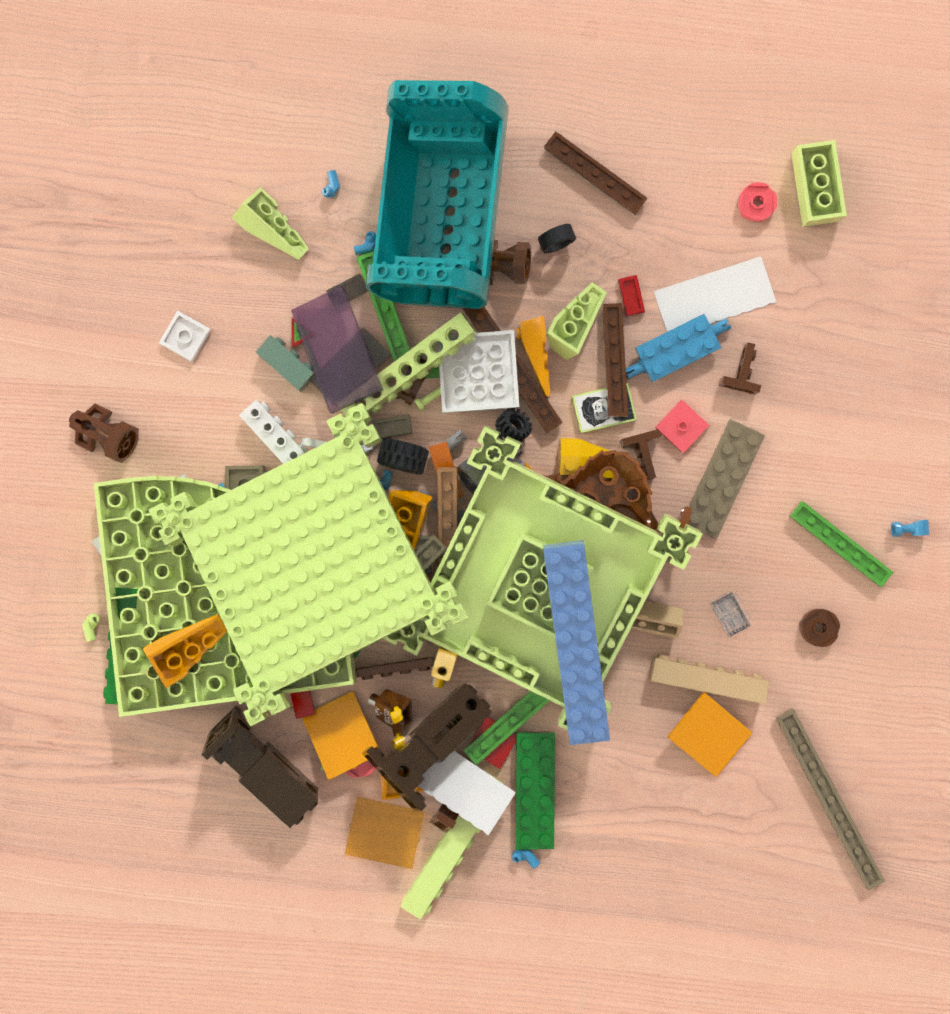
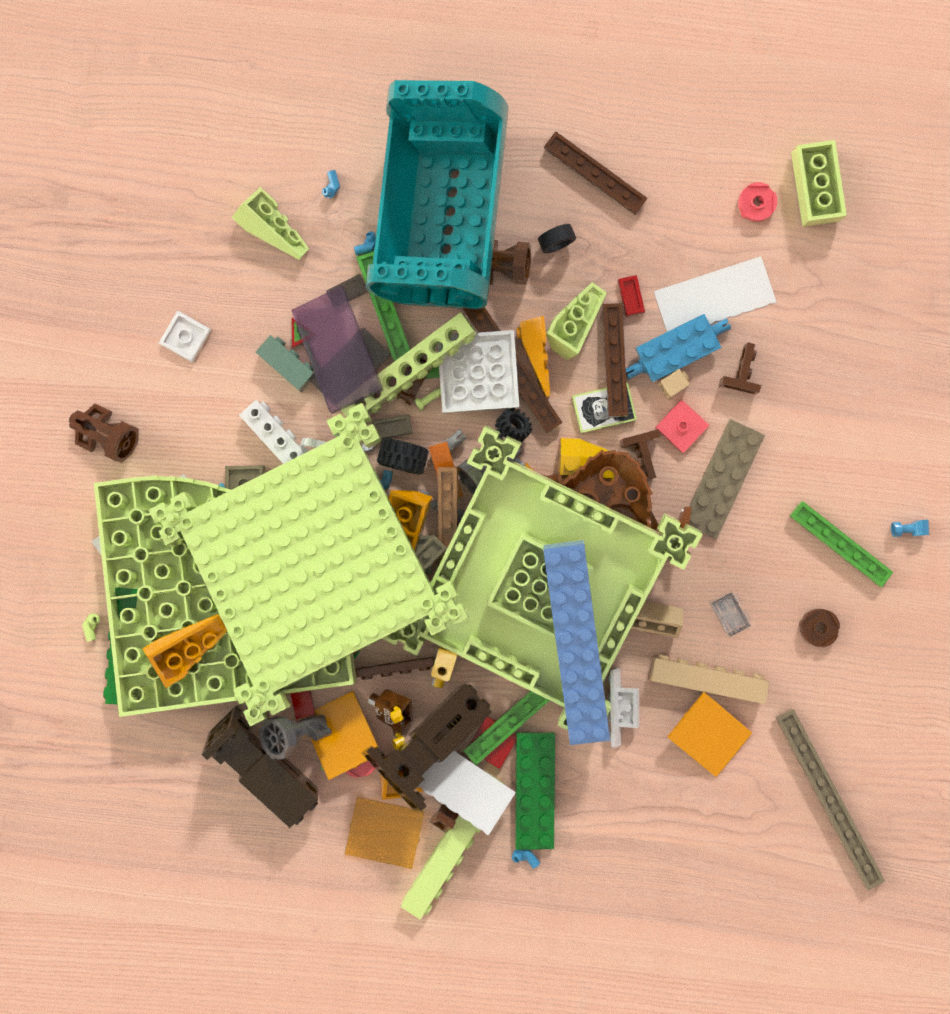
(281, 735): none -> flat silver piece
(623, 707): none -> white bracket
(674, 383): none -> tan brick

